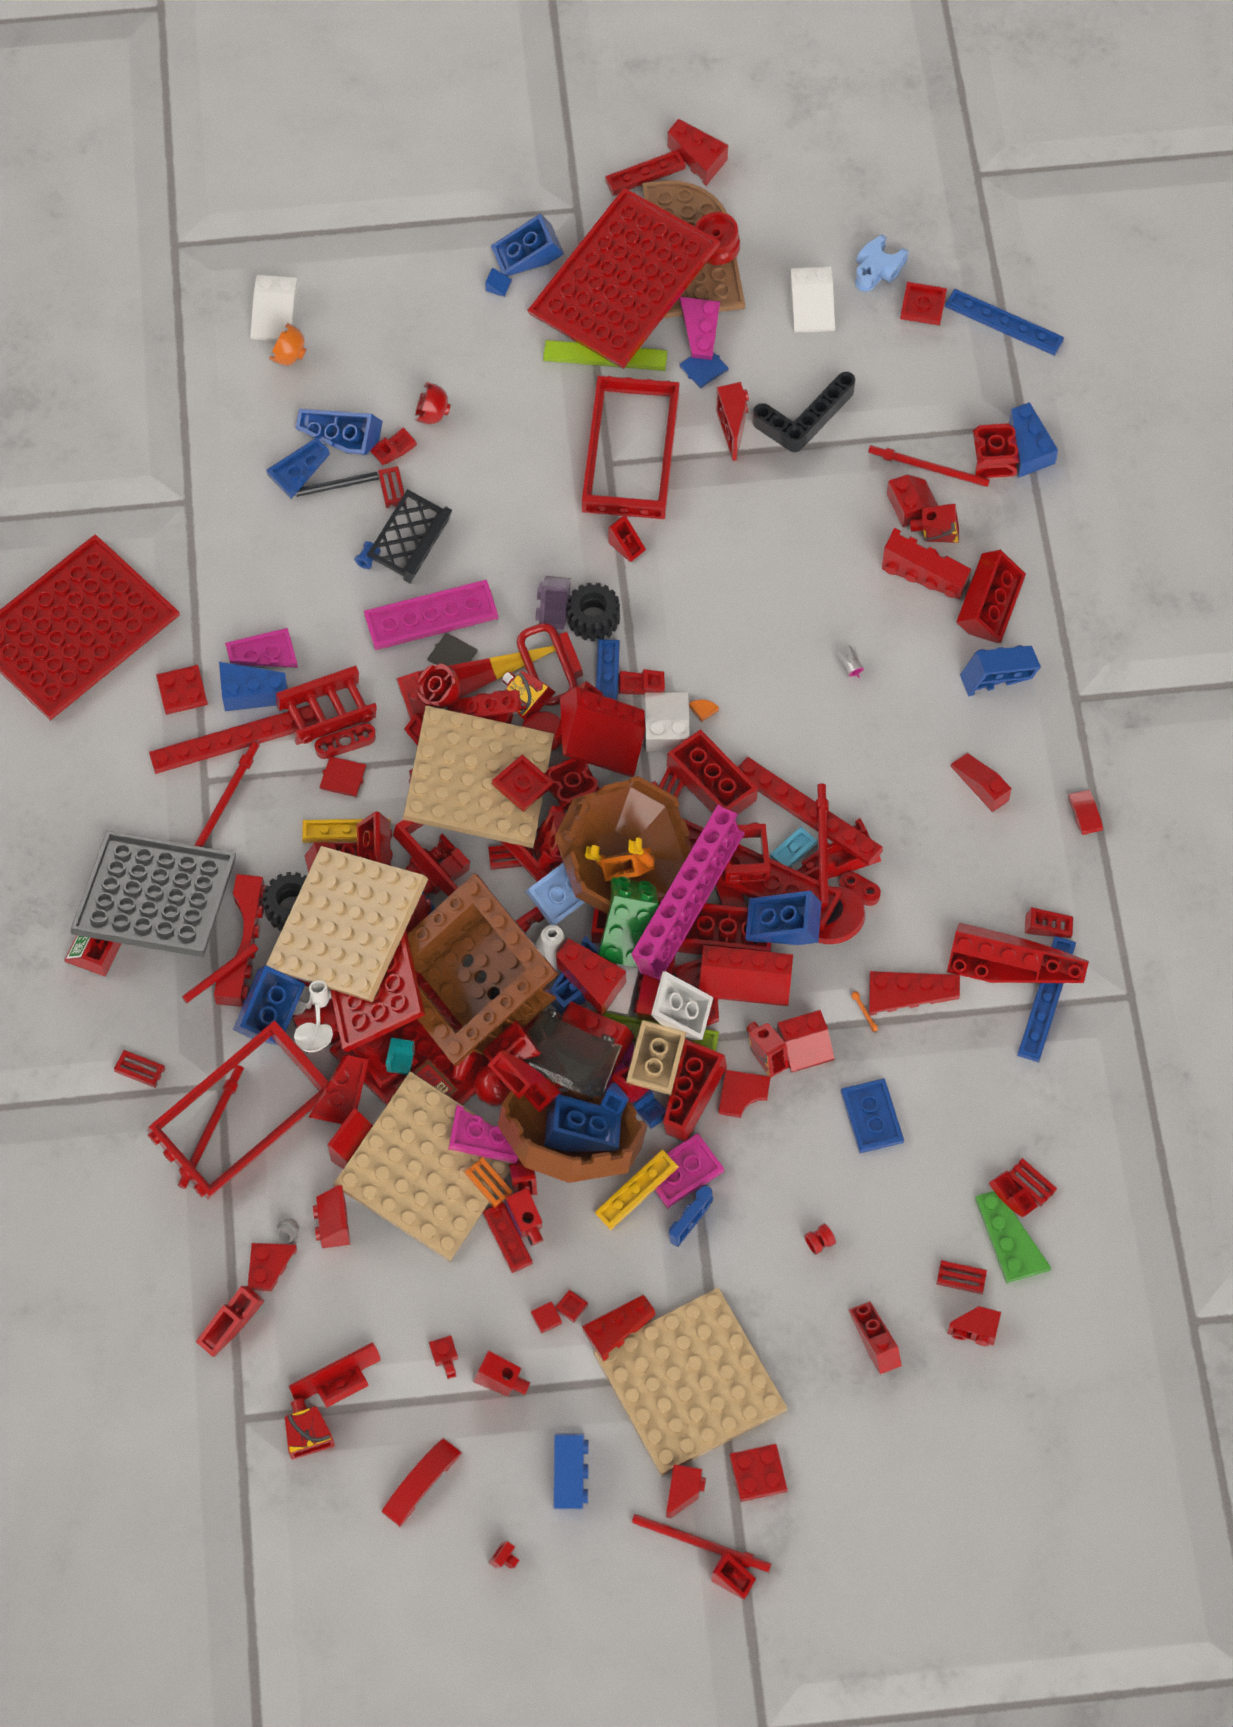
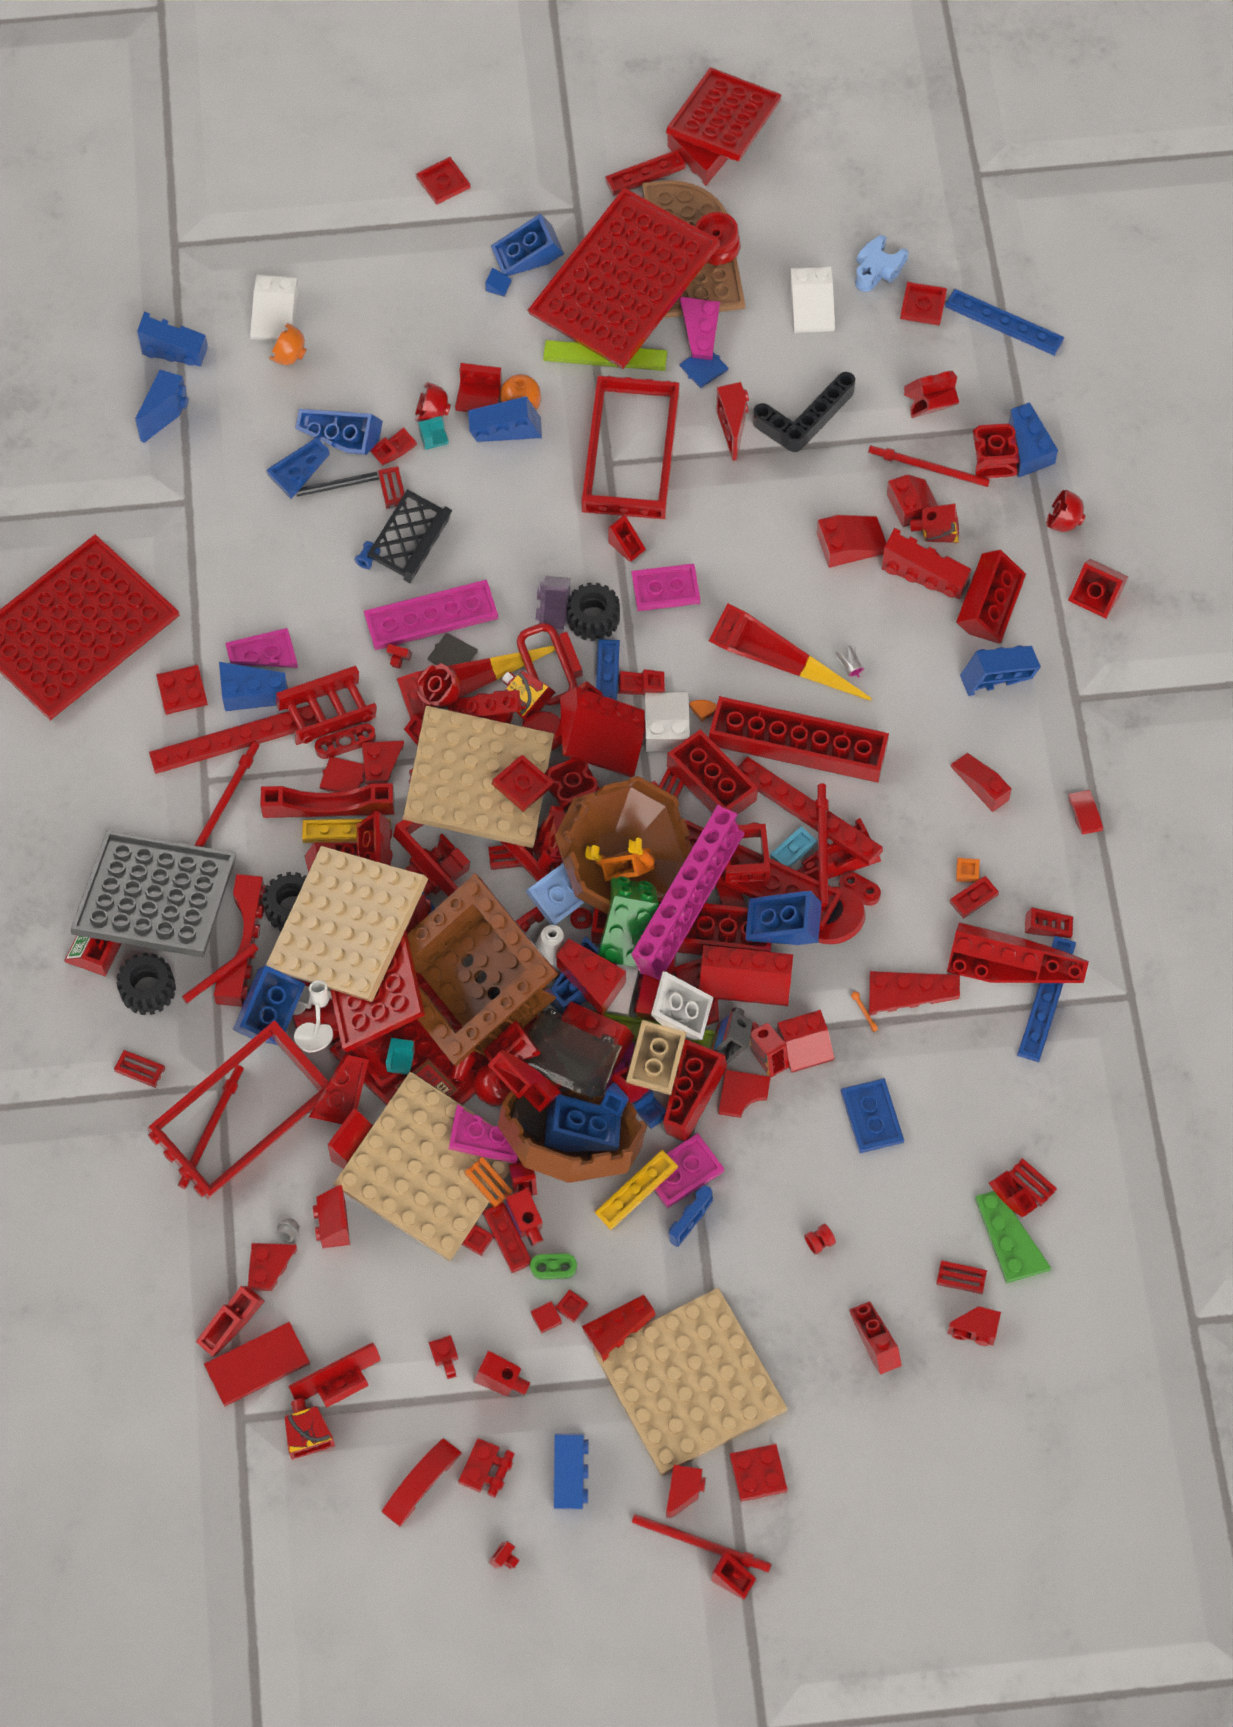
(141, 968): none -> black tyre
(162, 404): none -> blue slope
(171, 343): none -> blue wedge
(257, 1364): none -> red tile
(288, 802): none -> red arch
(380, 760): none -> red wing
(398, 654): none -> red tile
(433, 433): none -> teal panel
(443, 180): none -> red tile
(478, 386): none -> red bracket
(478, 1240): none -> red tile
(480, 1464): none -> red plate
(505, 421): none -> blue wedge
(521, 386): none -> orange cylinder
(529, 1118): none -> clear smoke piece
(553, 1266): none -> bright green plate
(578, 913): none -> red plate
(665, 587): none -> dark pink plate
(723, 114): none -> red plate
(732, 1034): none -> dark grey torso
(752, 639): none -> red plate
(799, 739): none -> red brick
(850, 538): none -> red slope
(932, 393): none -> red piece
(967, 870): none -> orange plate
(974, 897): none -> red plate
(1067, 512): none -> red cylinder
(1097, 588): none -> red slope

